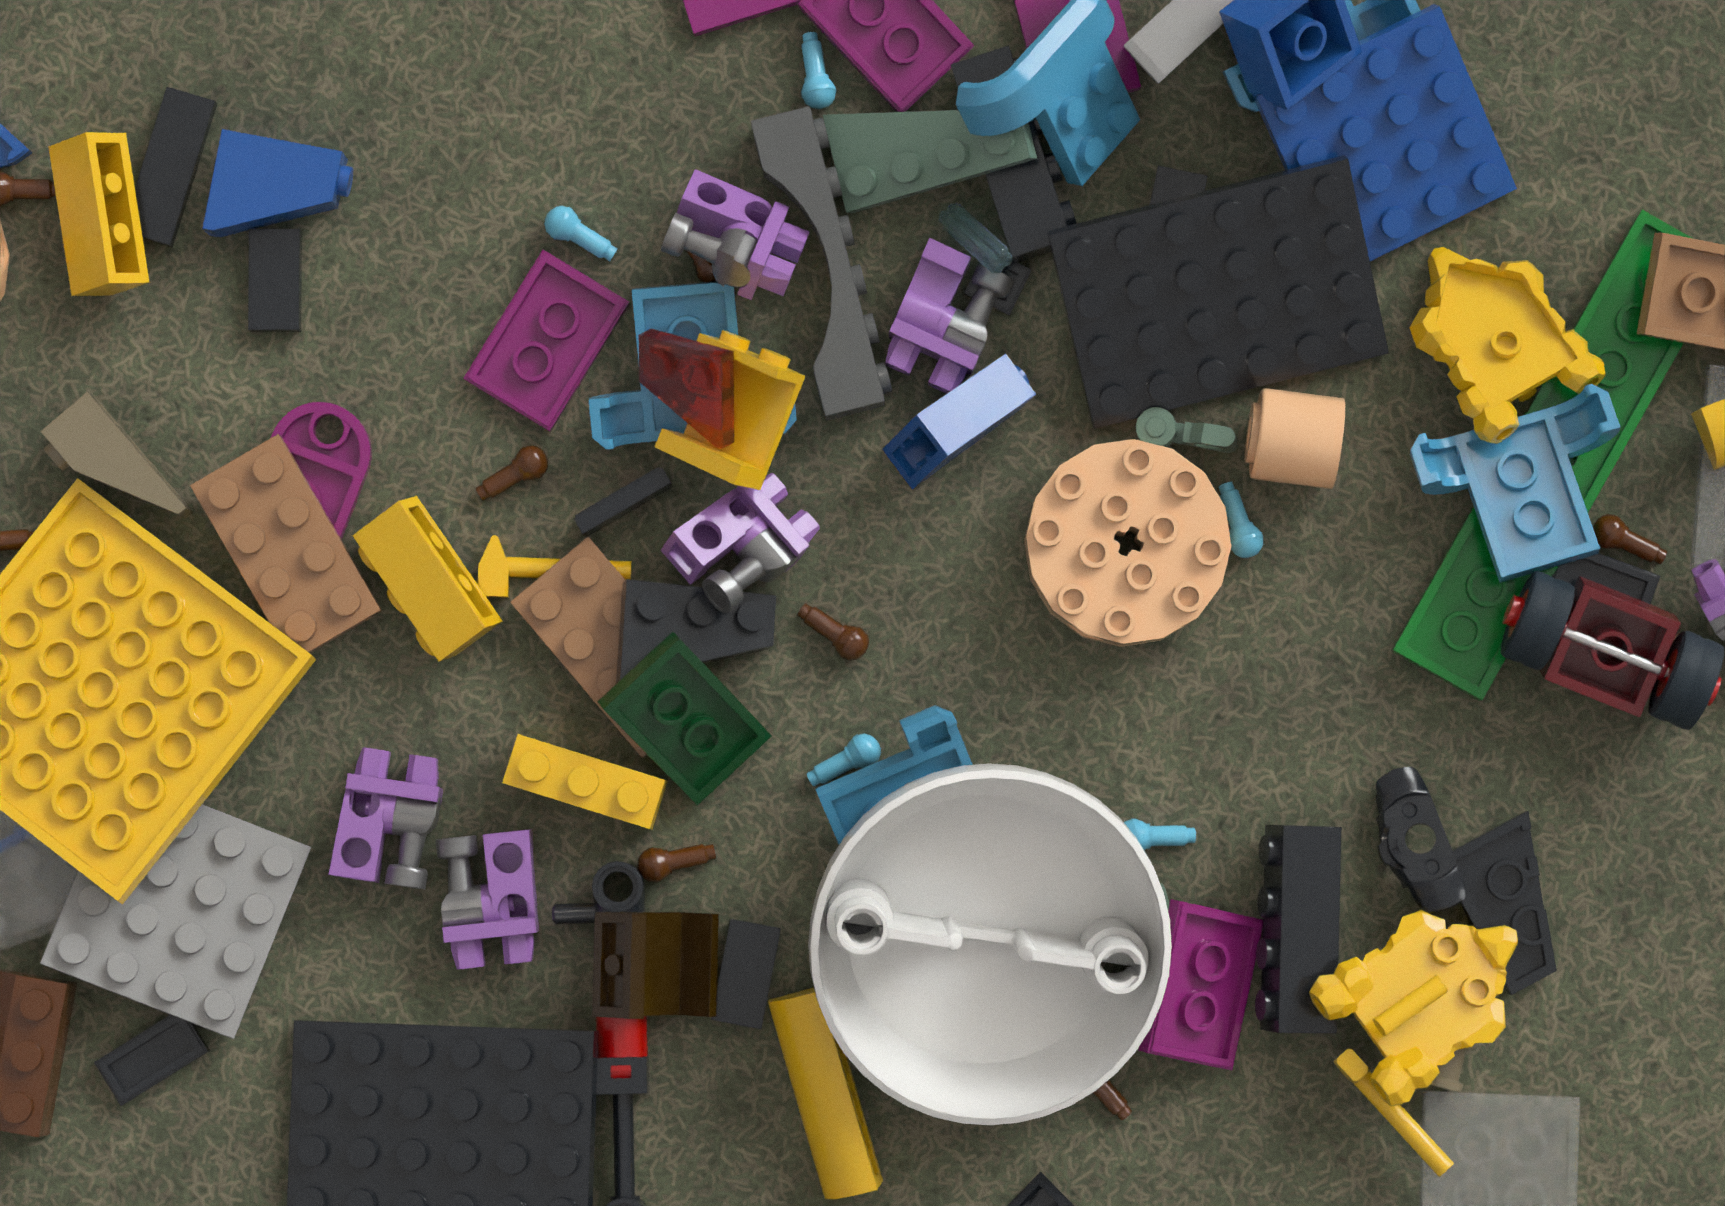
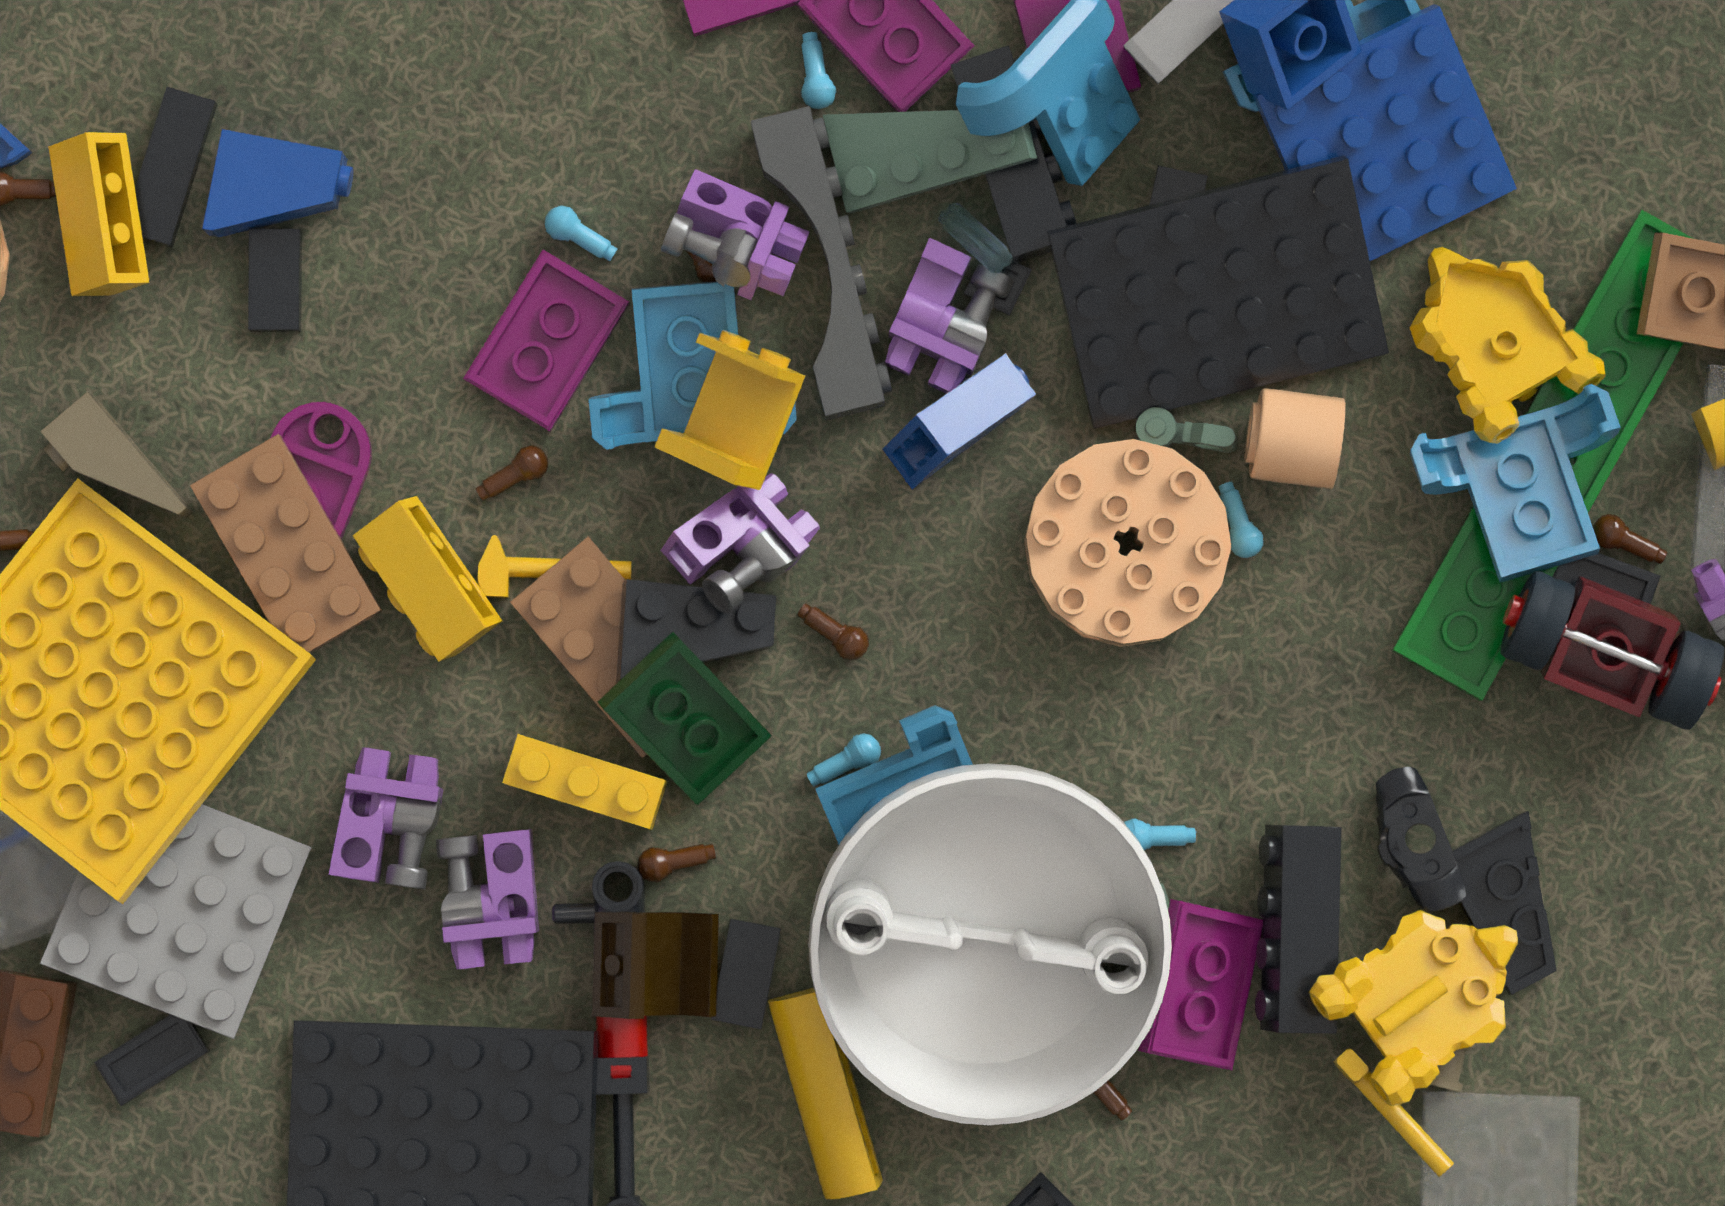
(623, 501): black tile -> none
(691, 381): clear red wing -> none

